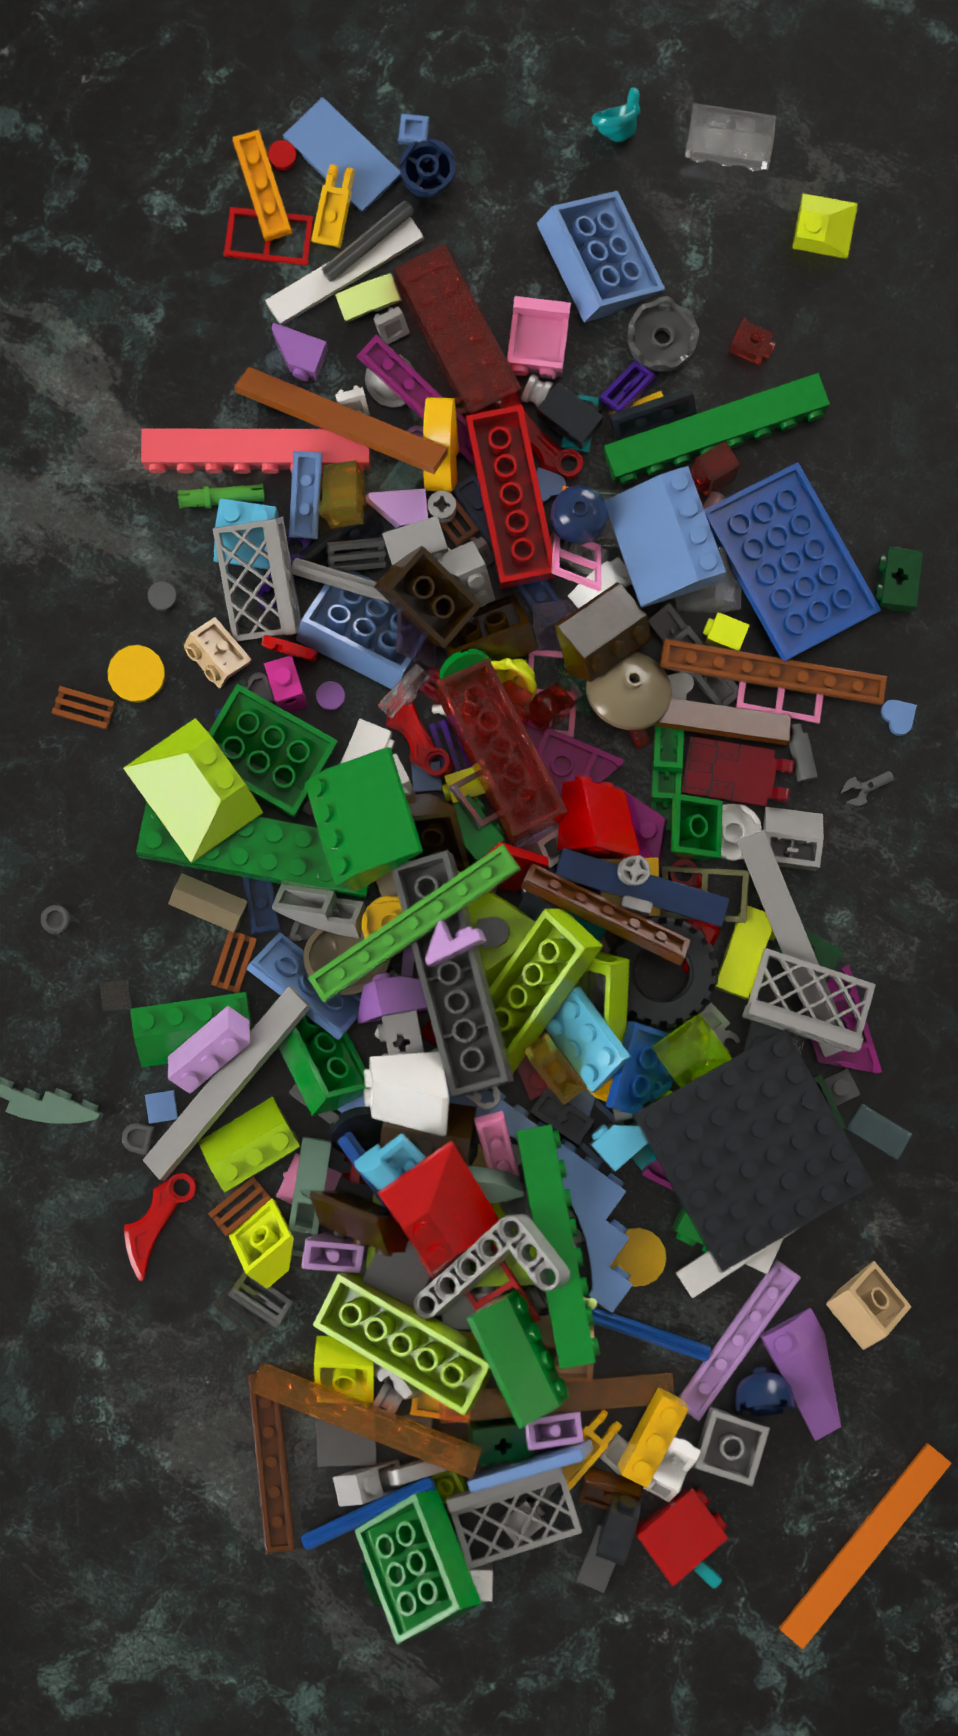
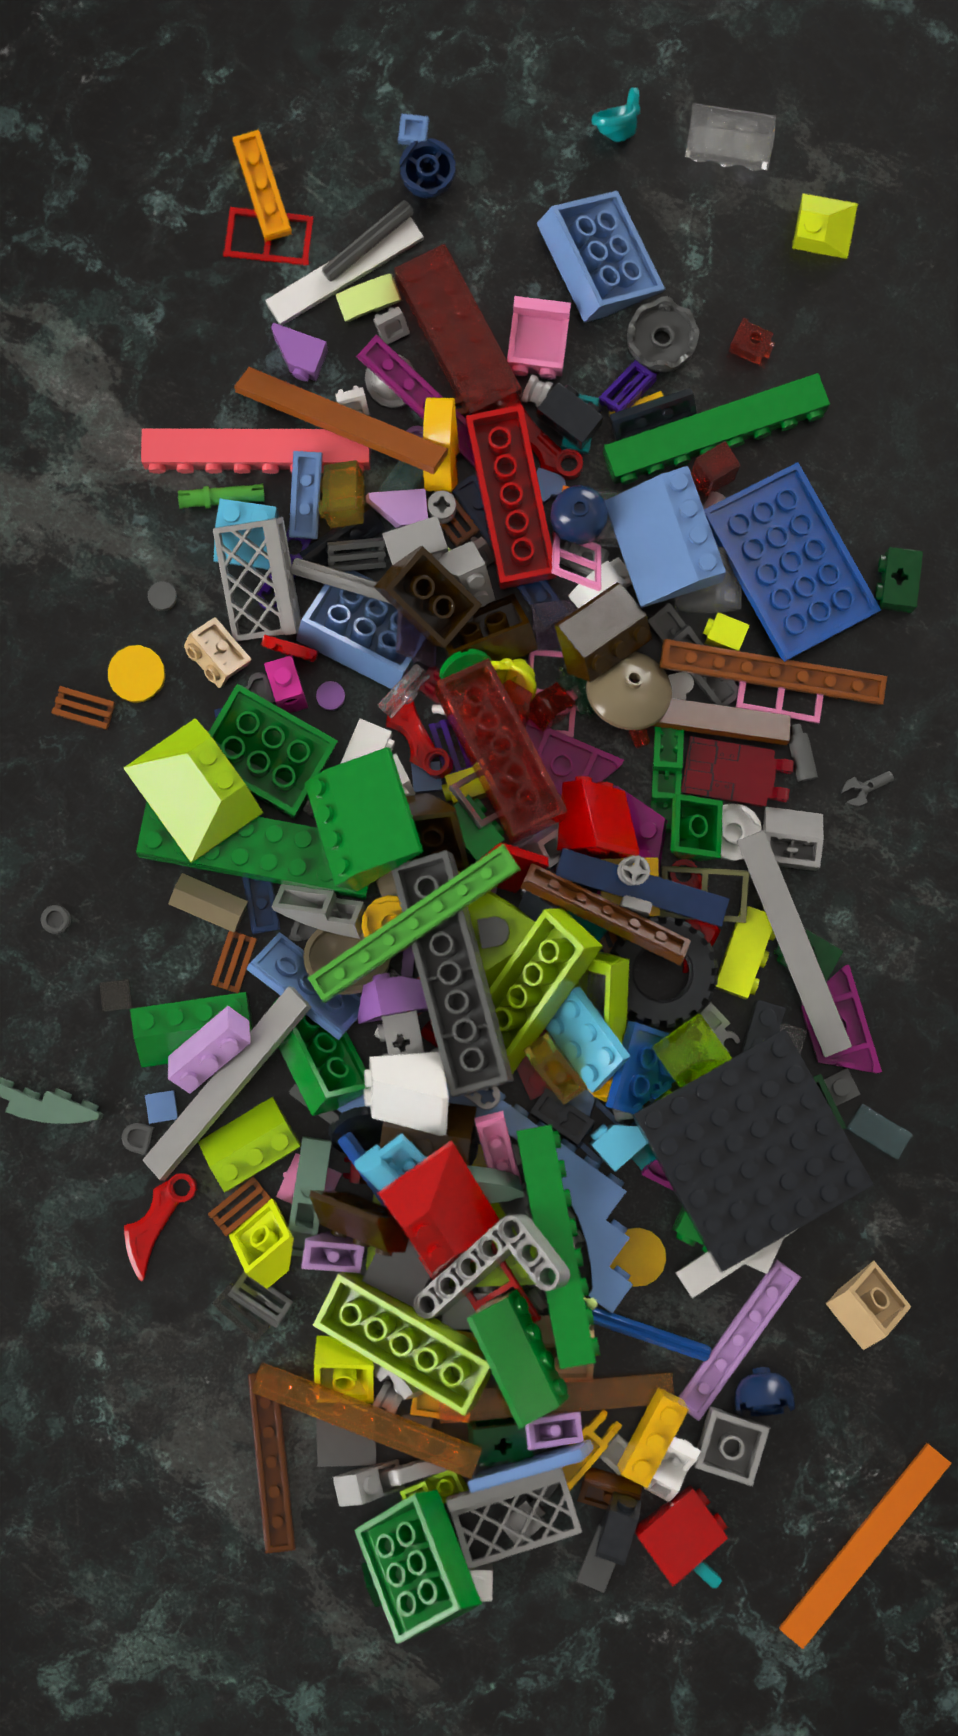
(282, 155): red tile -> none
(328, 138): medium blue tile -> none
(333, 208): yellow hinge -> none
(364, 1514): blue axle -> none
(445, 947): lavender slope -> none
(803, 1025): light grey fence -> none
(803, 1360): medium lavender wedge -> none
(899, 715): medium blue tile -> none

